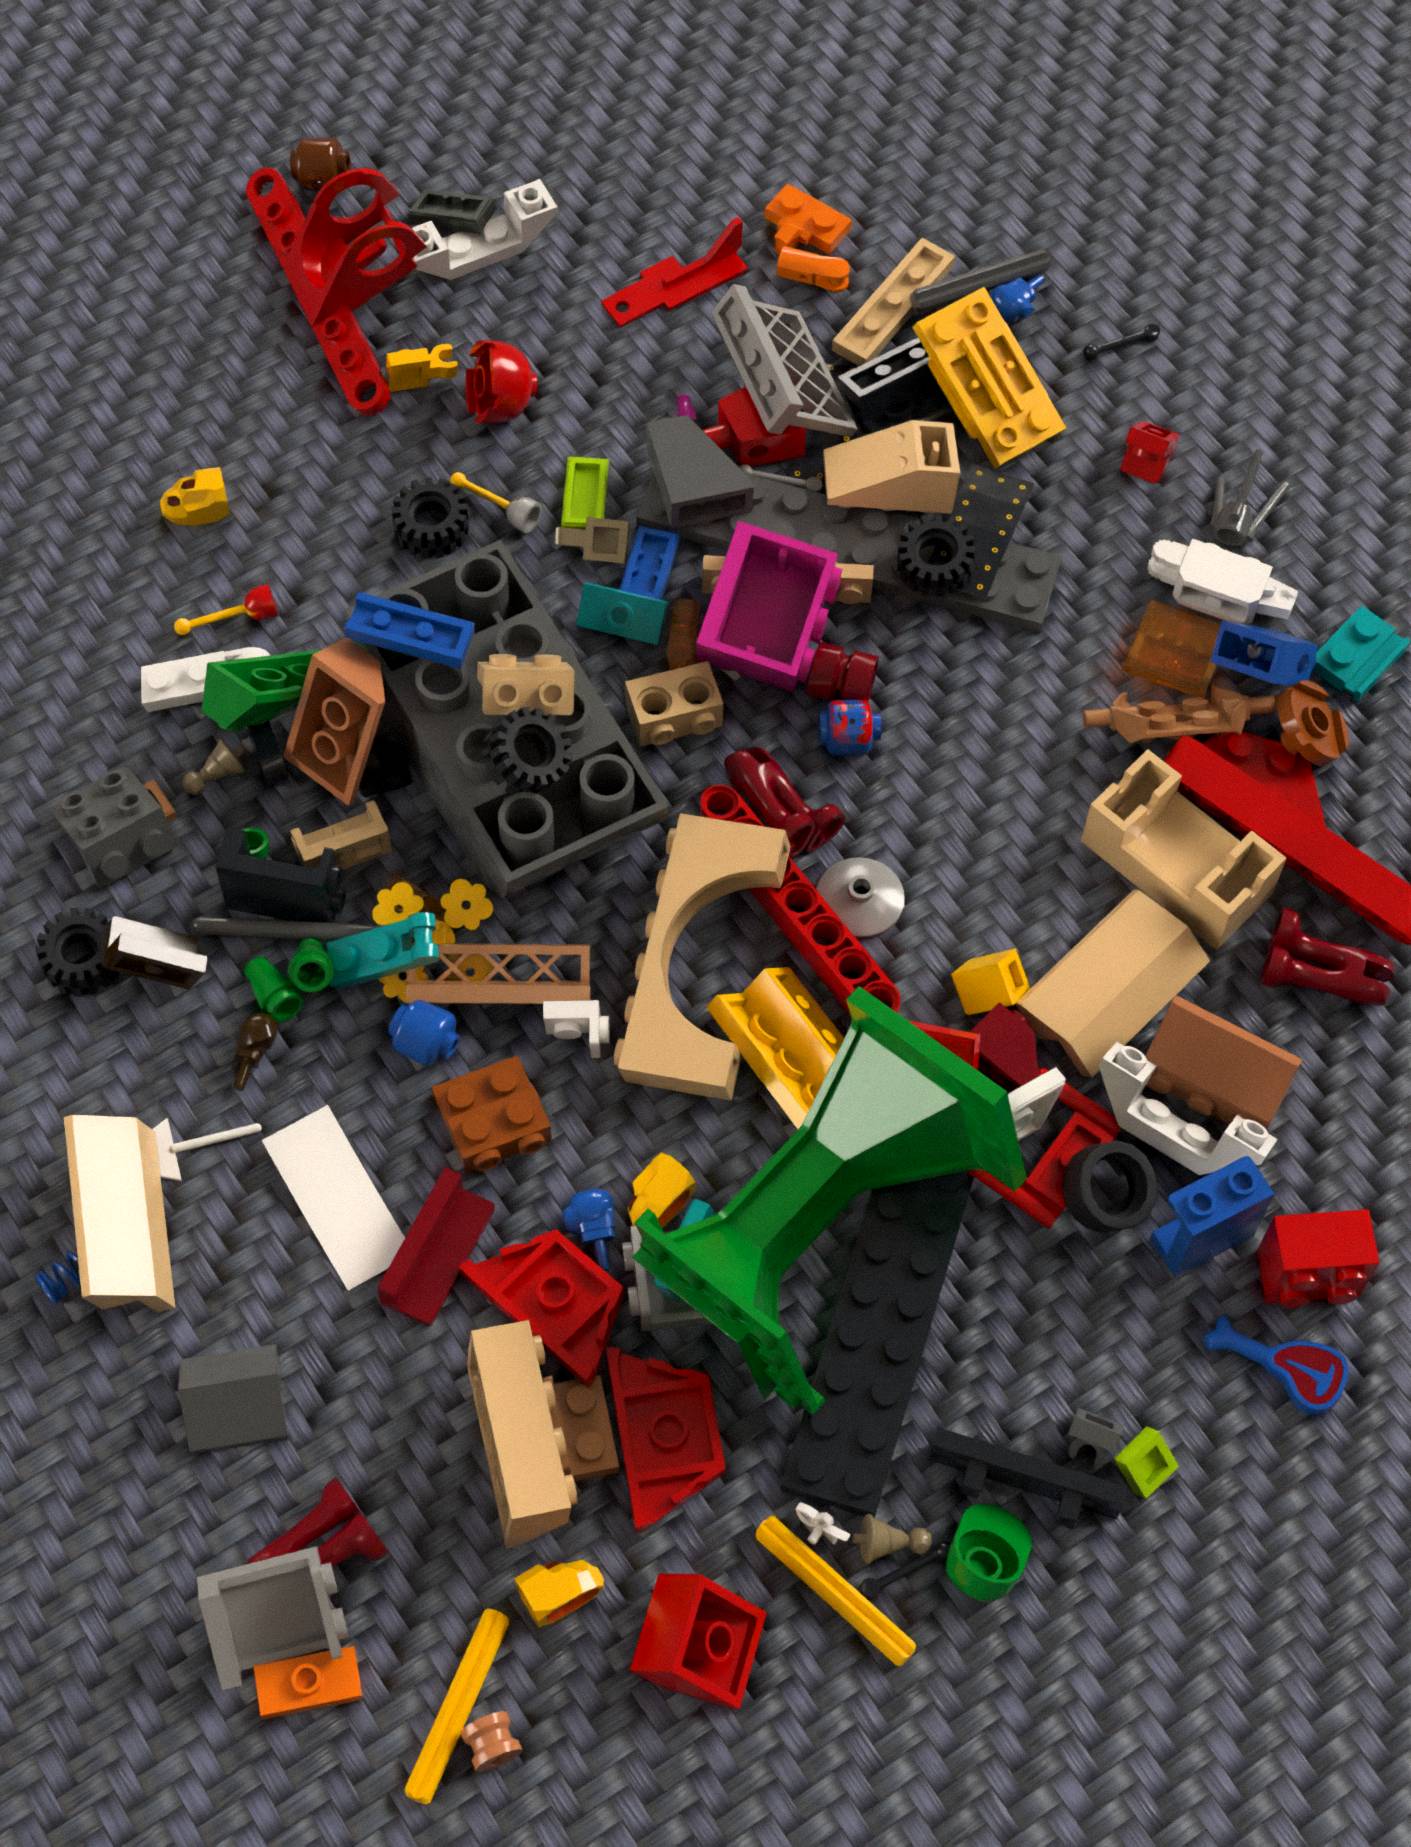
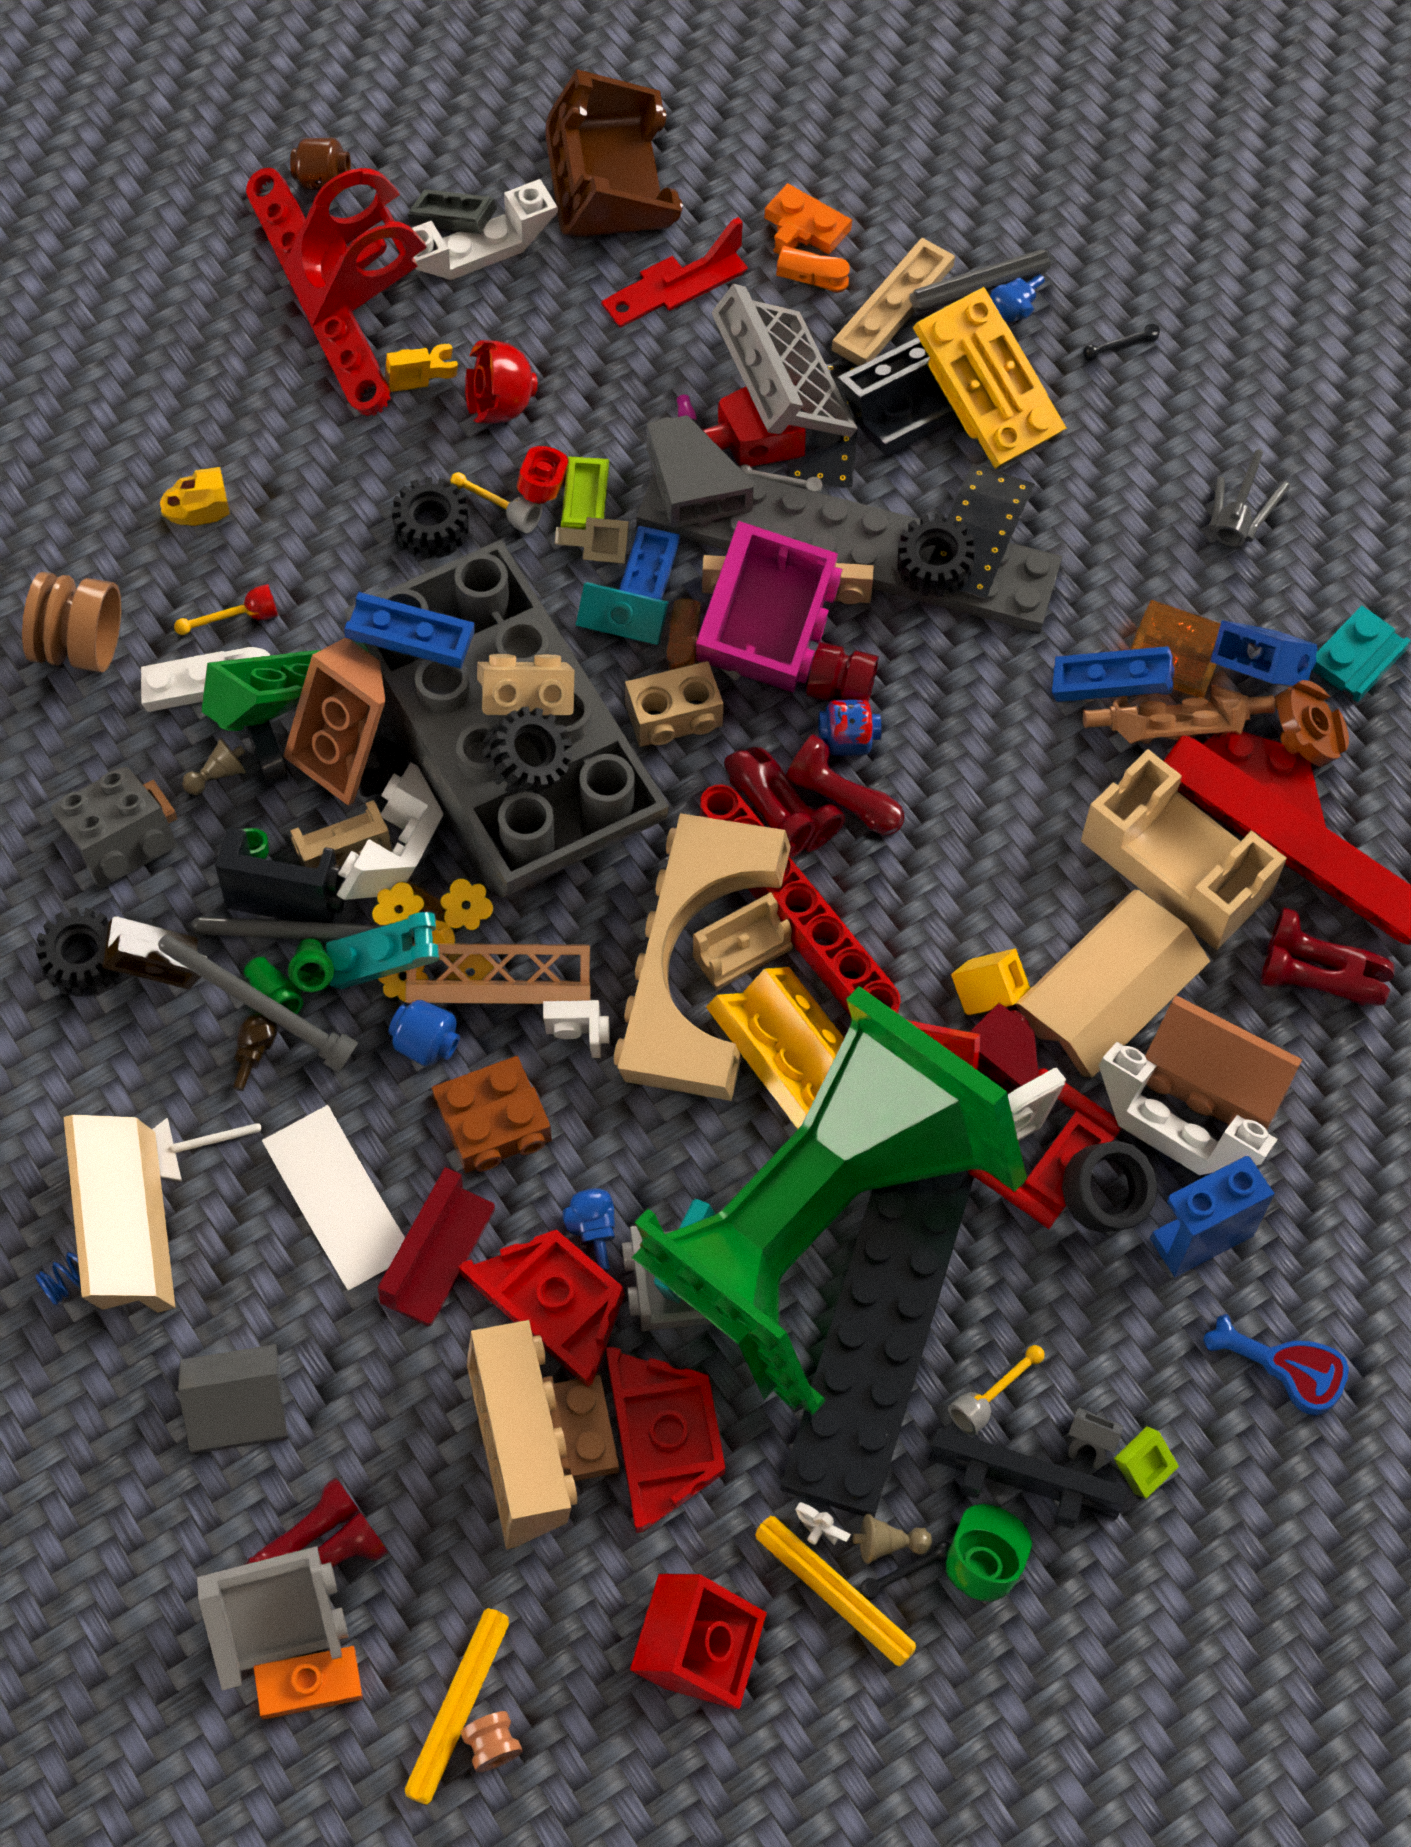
(71, 621): none -> medium nougat wheel
(332, 1047): none -> dark grey piece
(411, 809): none -> white slope
(542, 474): none -> red plate
(558, 1589): yellow rock -> none
(605, 158): none -> reddish brown windscreen
(661, 1188): yellow rock -> none
(742, 942): none -> tan hinge
(866, 913): light grey dish -> none
(871, 806): none -> dark red piece
(896, 469): tan slope -> none
(973, 1410): none -> hinge
(1113, 674): none -> blue hinge
(1148, 451): red slope -> none
(1220, 581): white hinge -> none
(1317, 1257): red brick -> none

